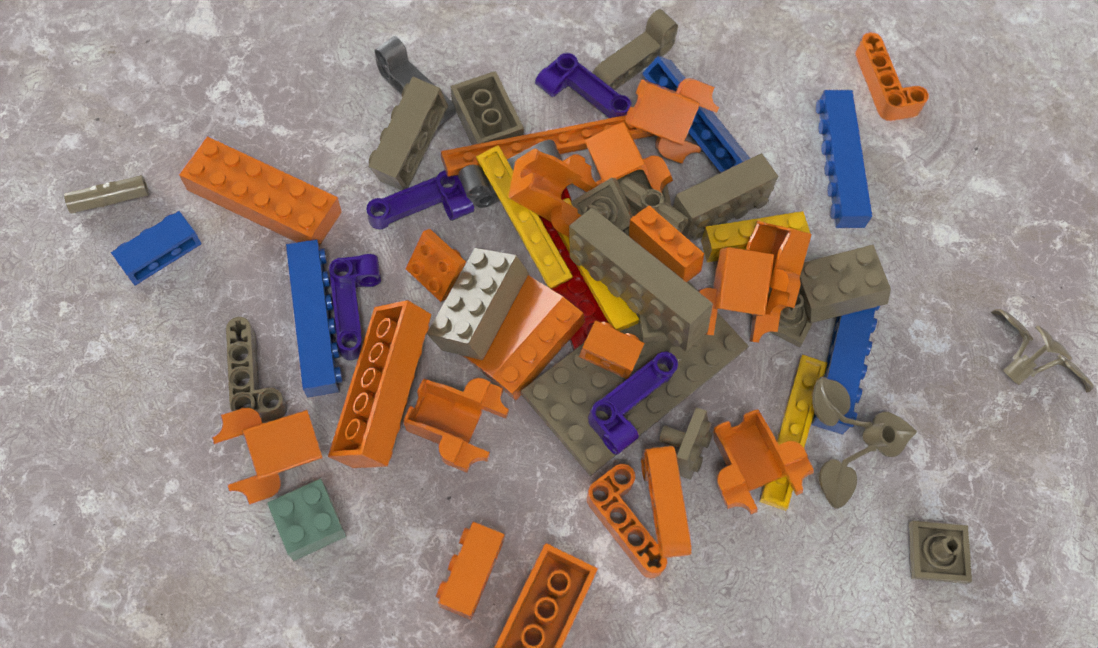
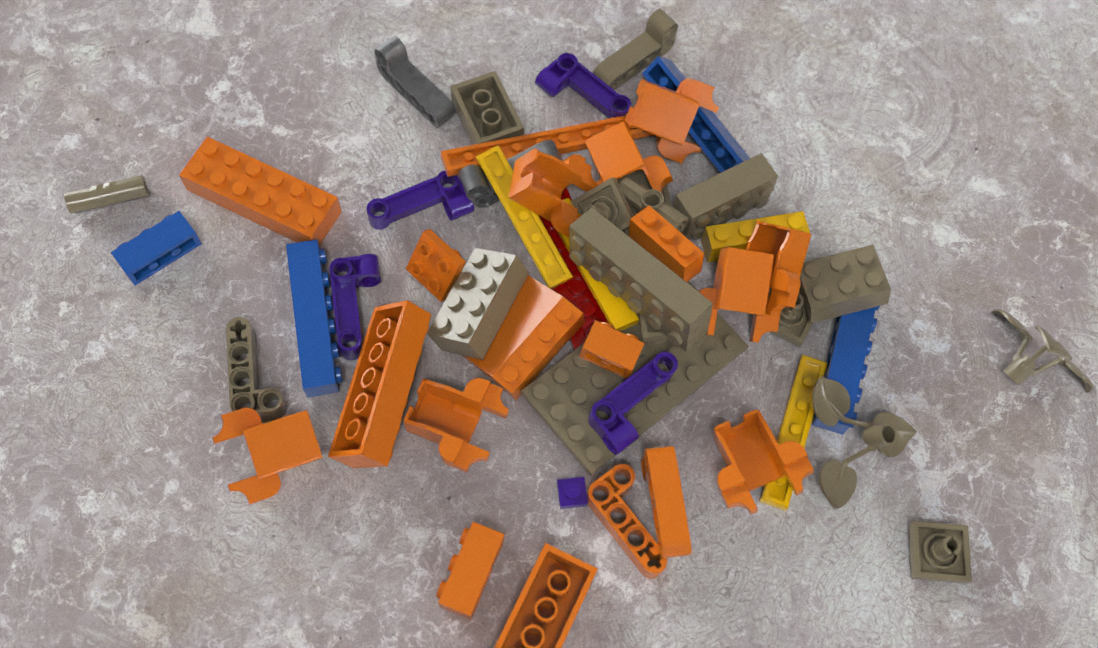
(306, 520): sand green brick -> none
(408, 134): dark tan brick -> none
(572, 492): none -> dark purple plate
(690, 443): dark tan plate -> none
(844, 159): blue brick -> none
(883, 83): orange beam -> none

